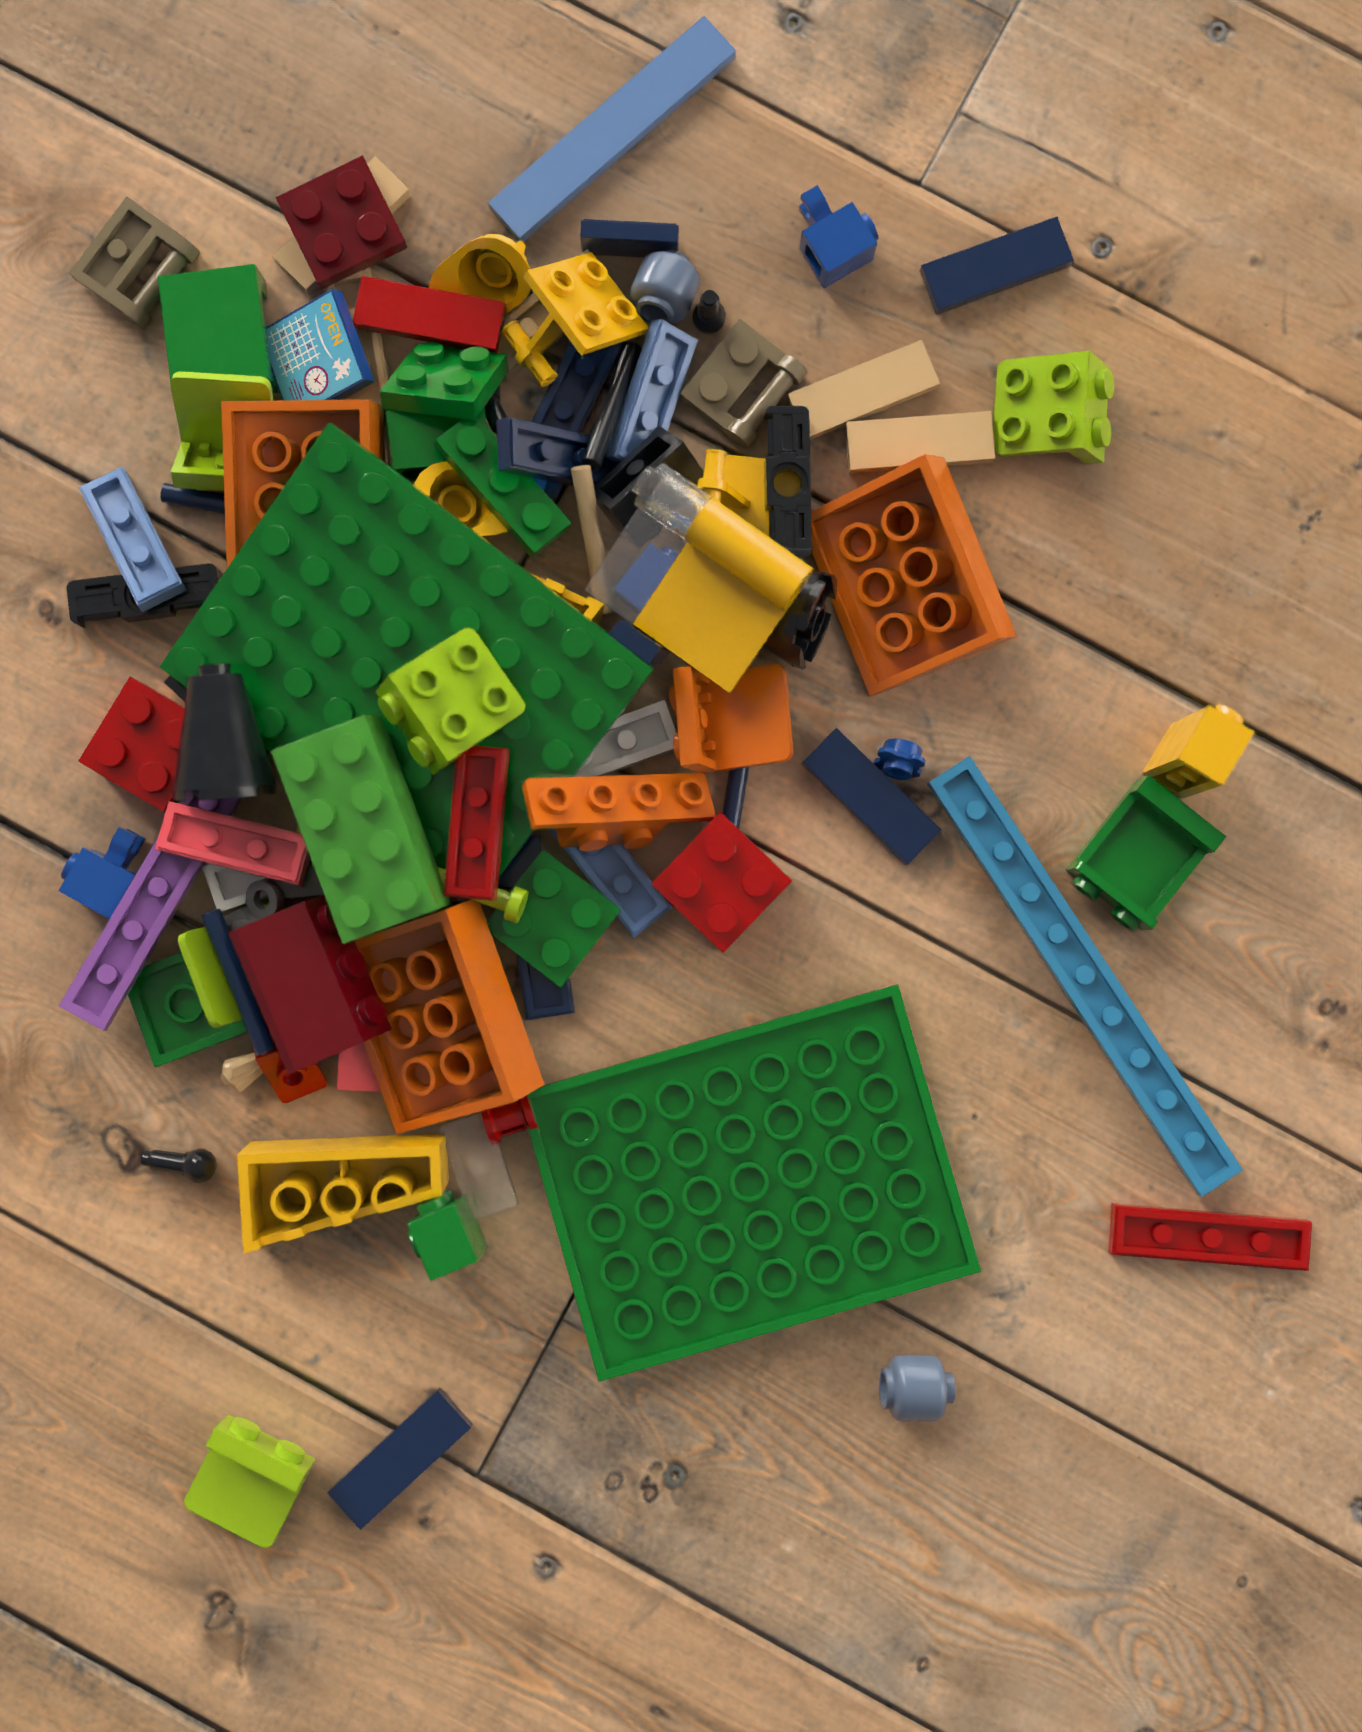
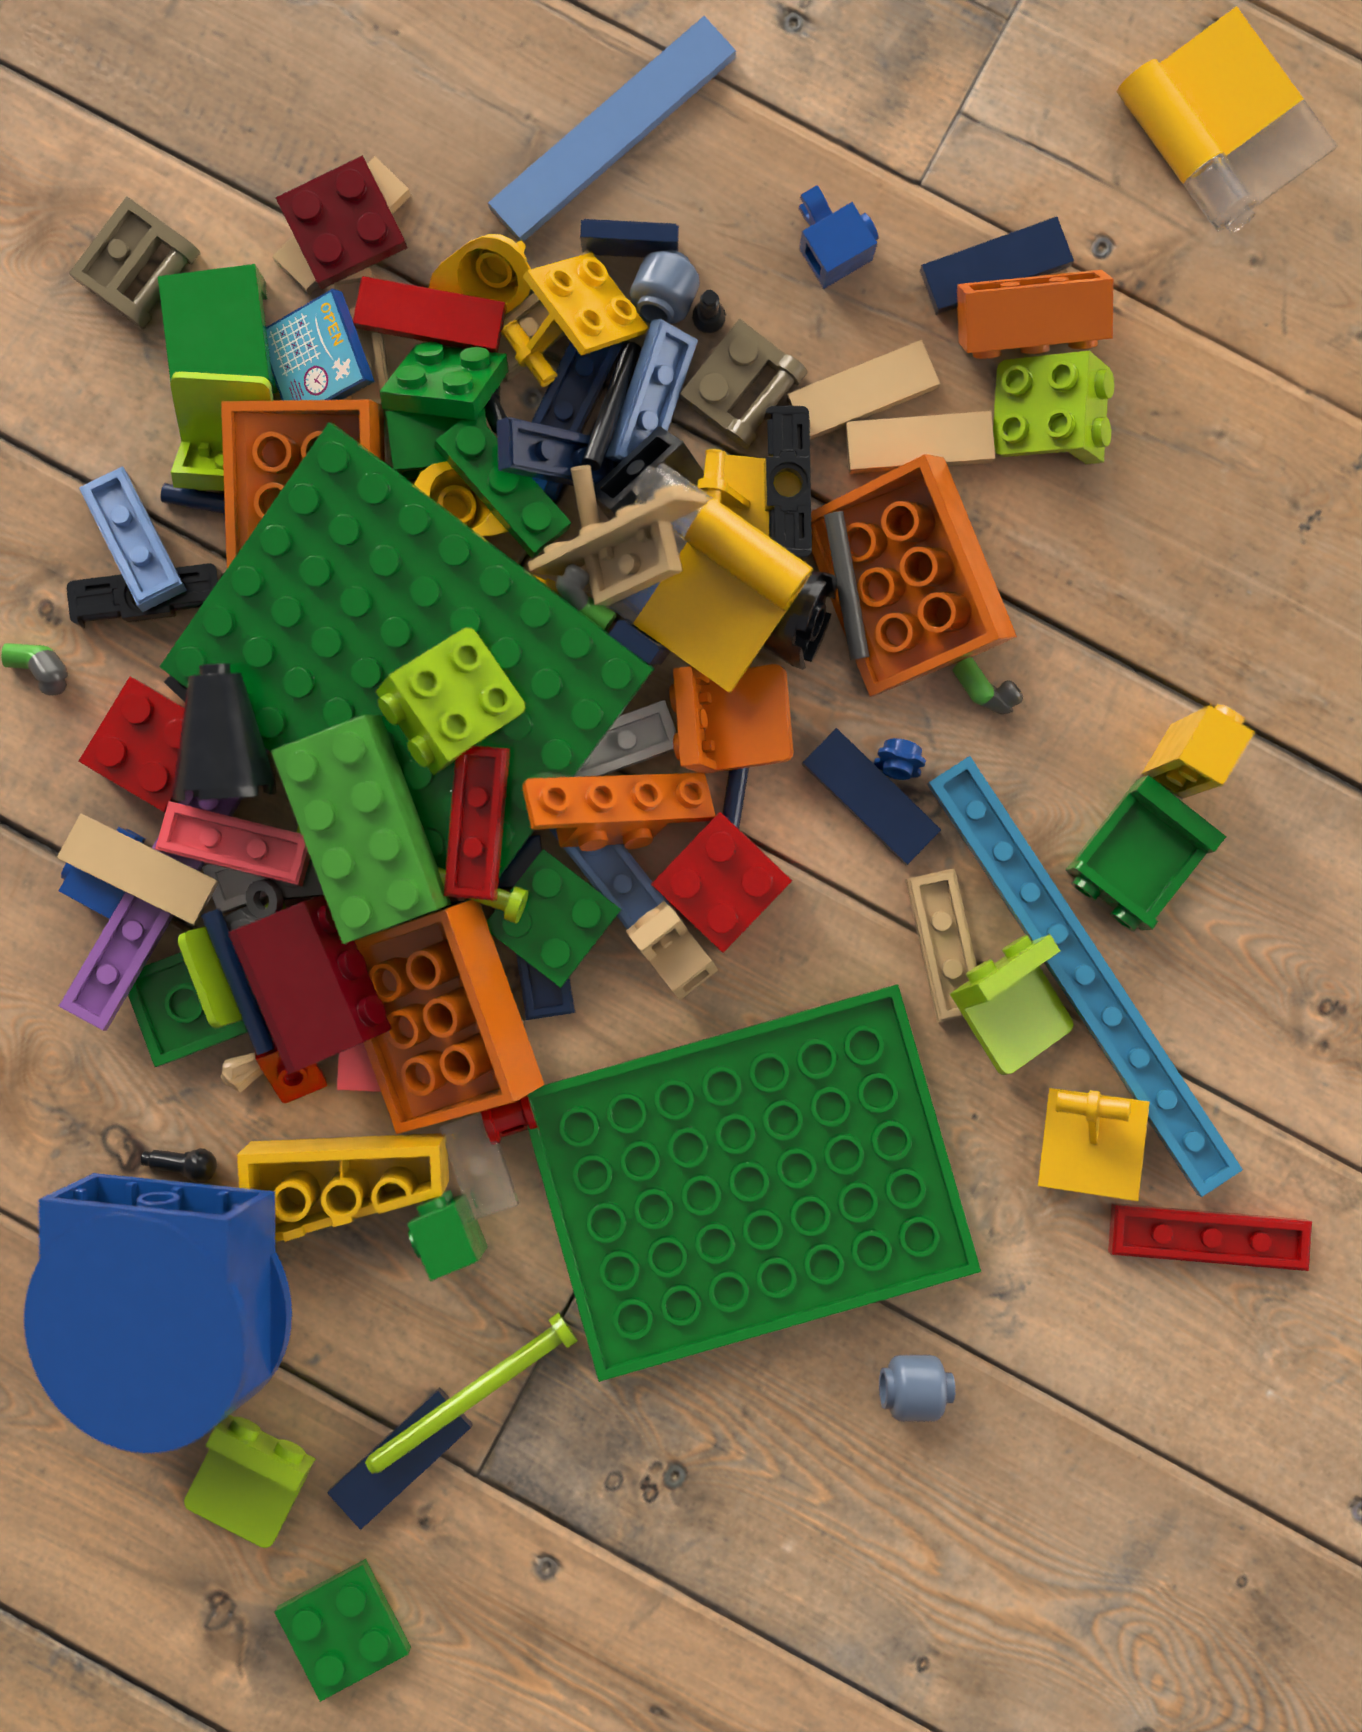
(42, 663): none -> dark grey arm
(138, 869): none -> tan tile
(155, 1306): none -> blue brick
(342, 1630): none -> green plate
(472, 1394): none -> lime bar
(571, 589): none -> dark grey arm
(628, 550): none -> tan bracket
(672, 950): none -> tan brick
(846, 585): none -> dark grey bar
(942, 937): none -> tan tile
(984, 693): none -> arm
(1014, 1004): none -> lime bracket
(1035, 313): none -> orange brick
(1093, 1144): none -> yellow plate
(1226, 120): none -> yellow door

